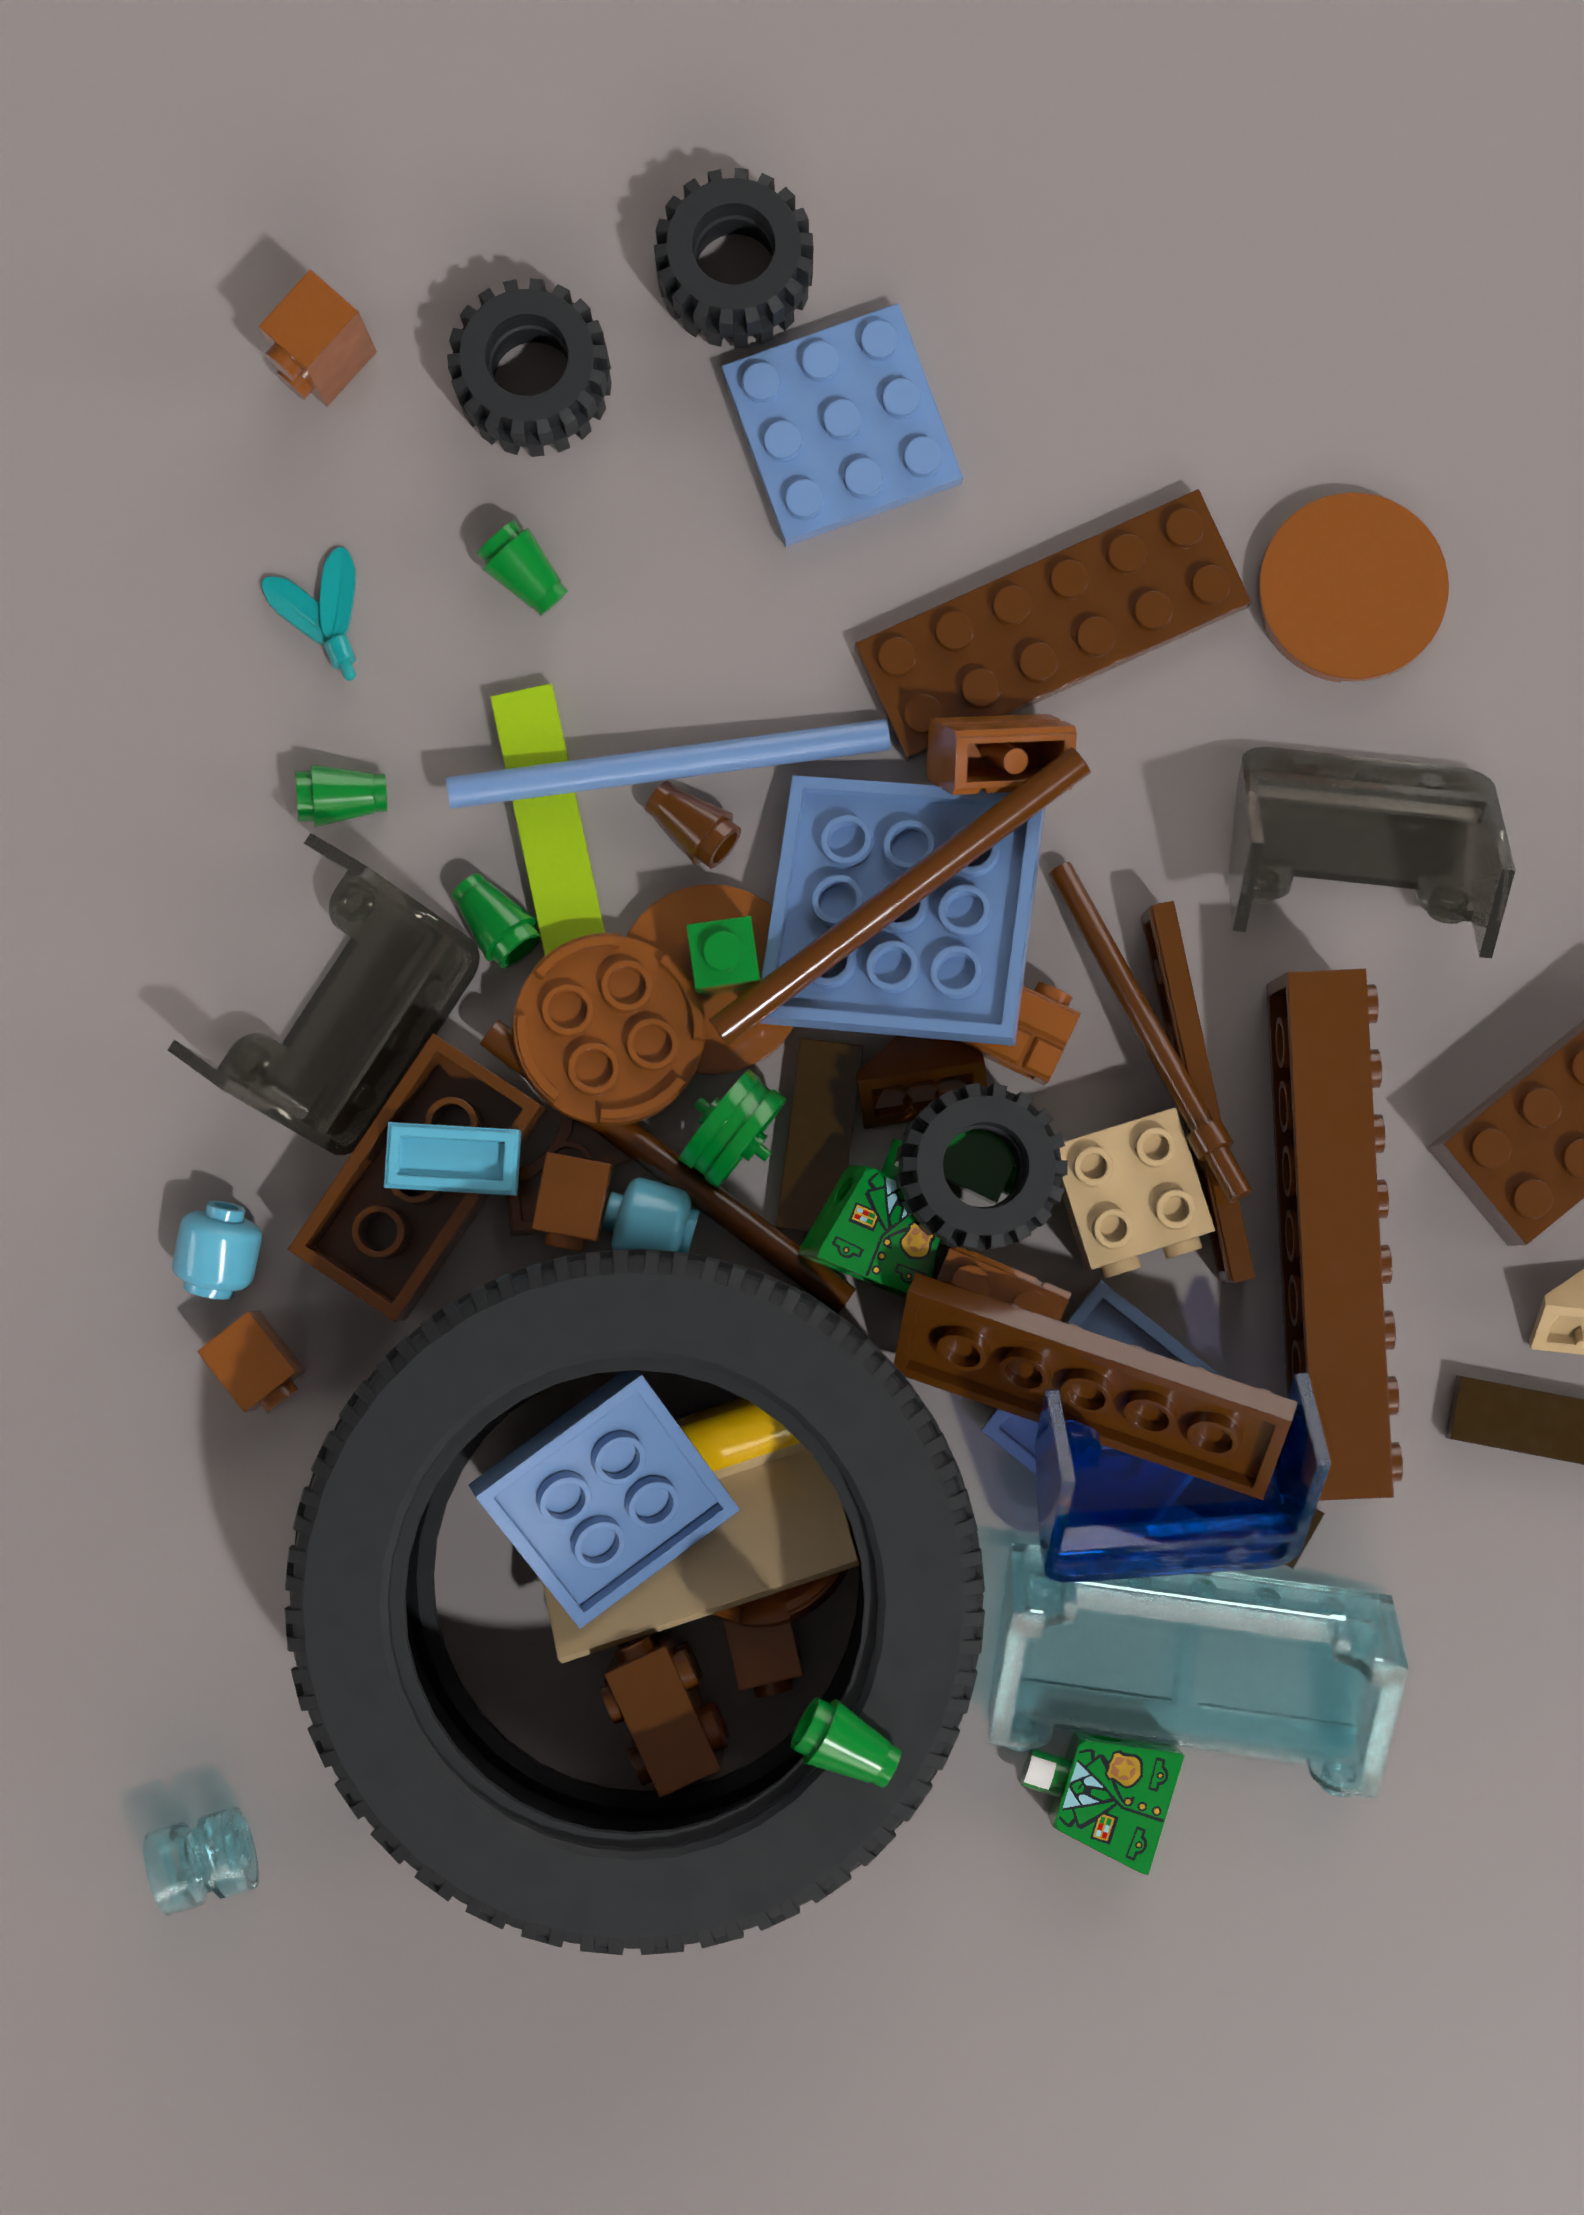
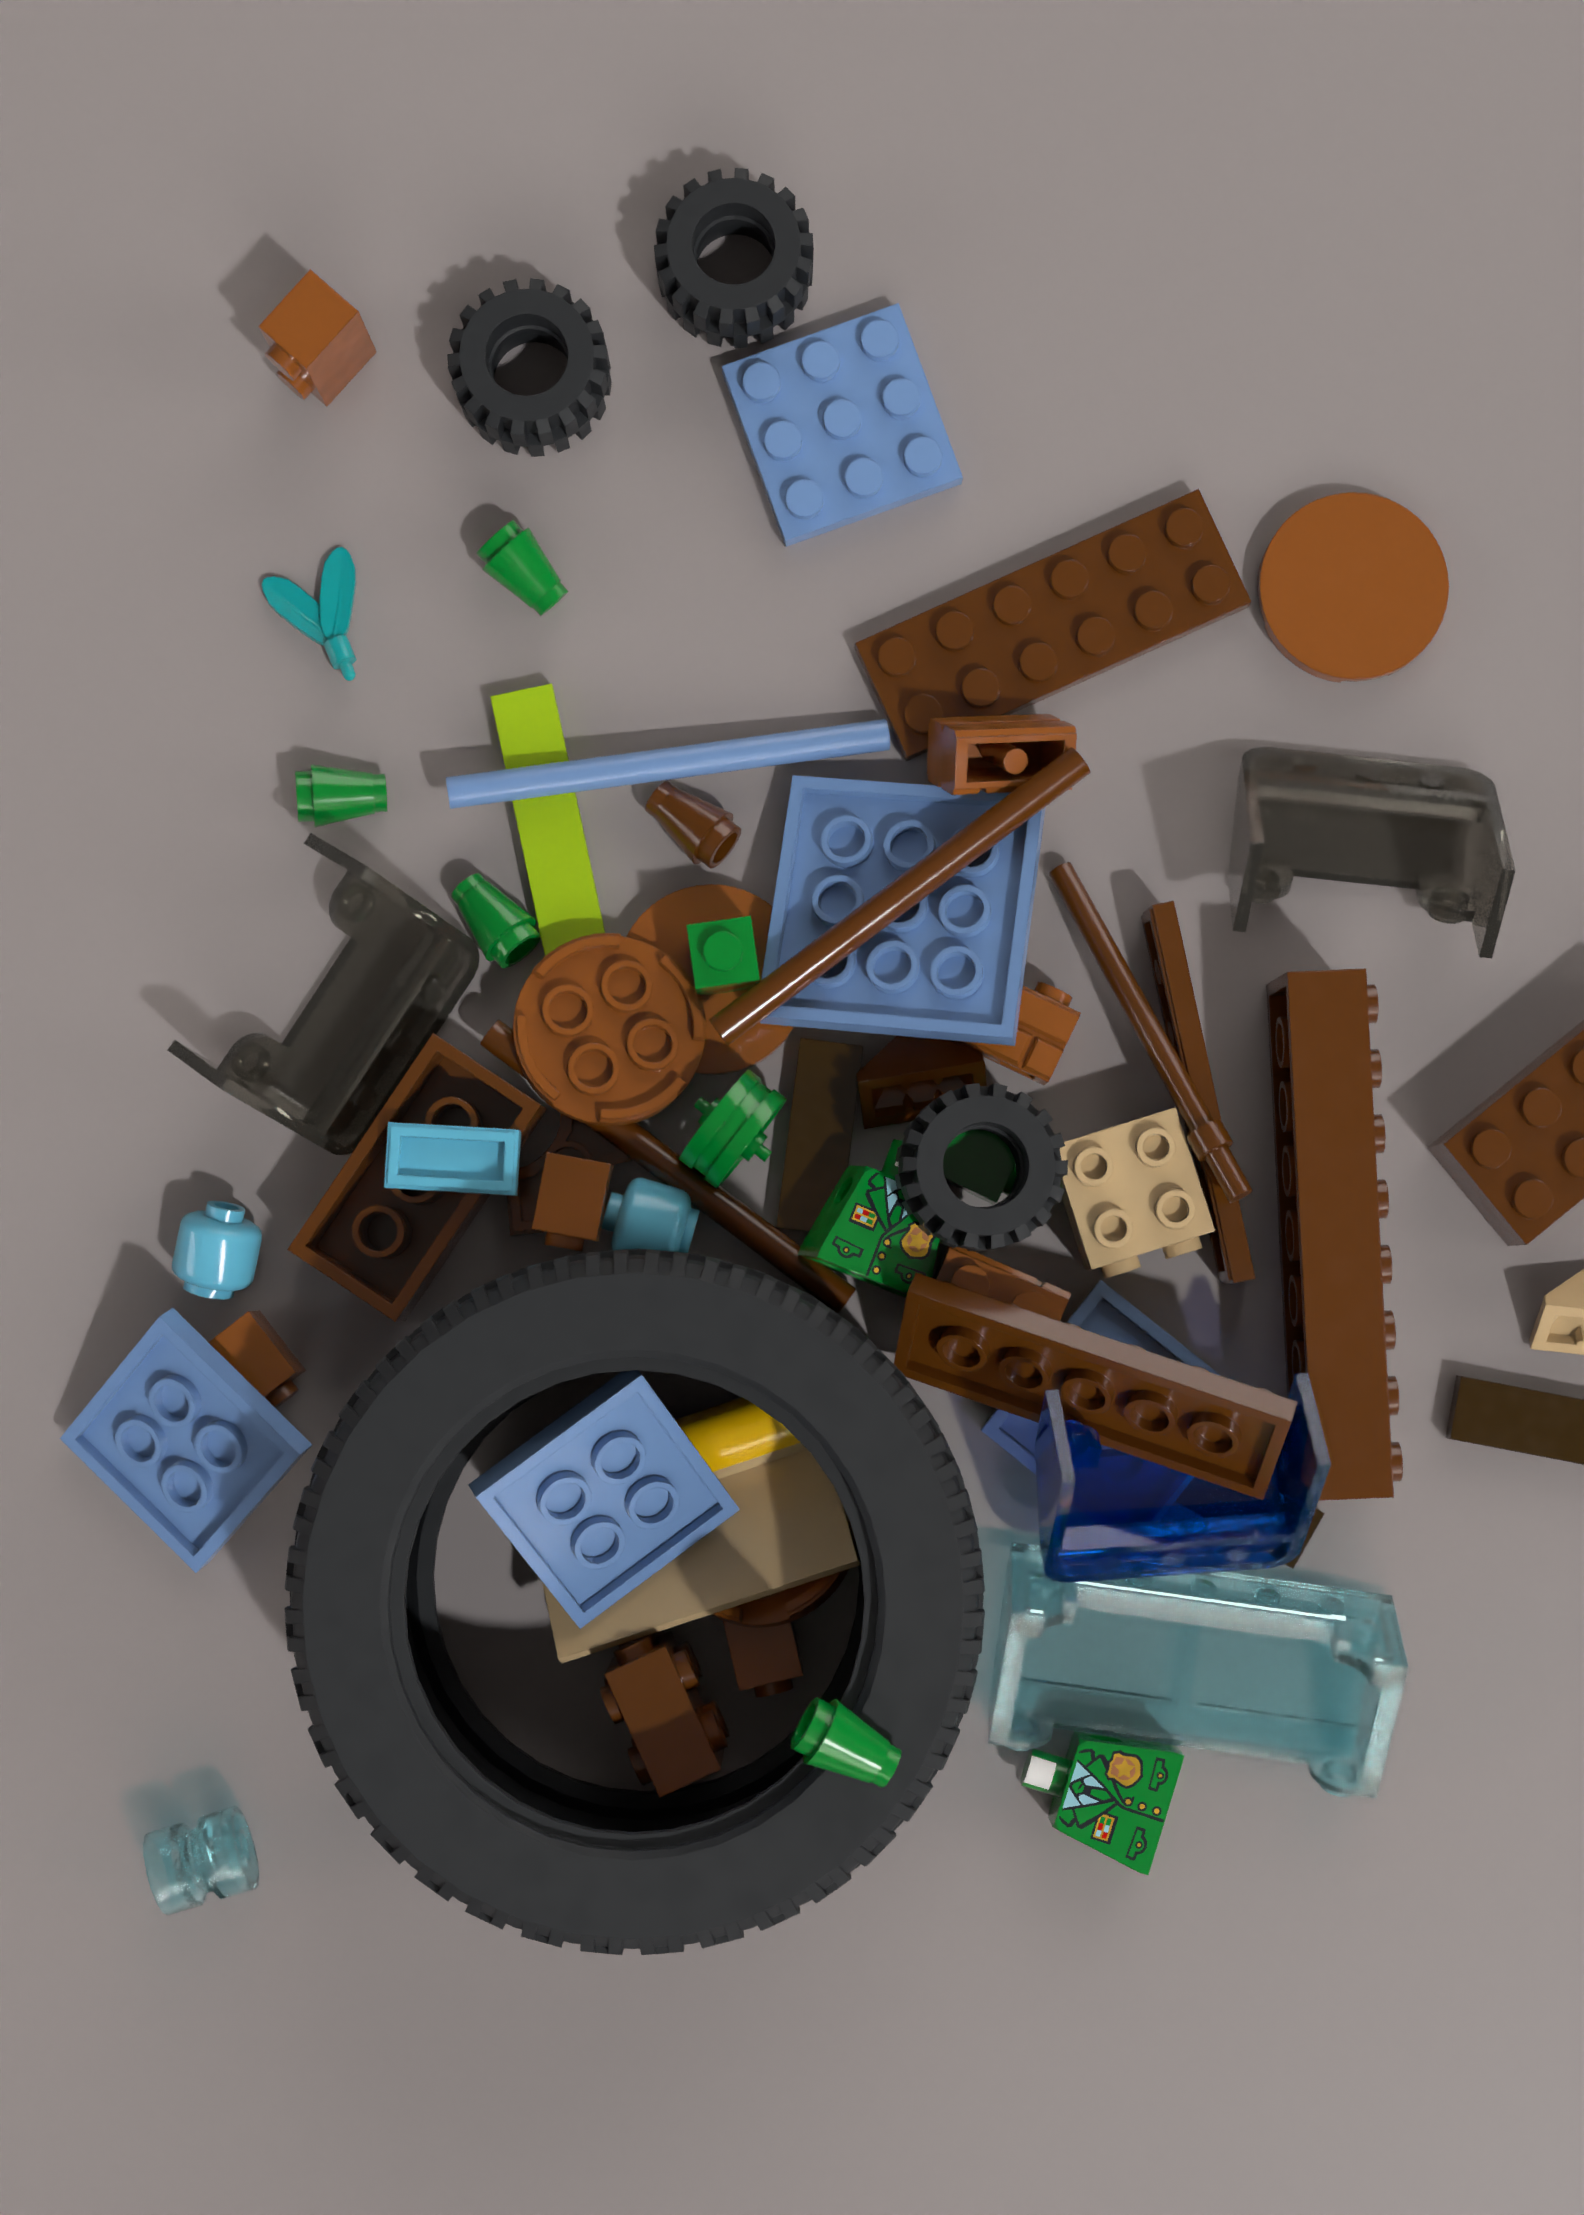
(185, 1440): none -> medium blue plate

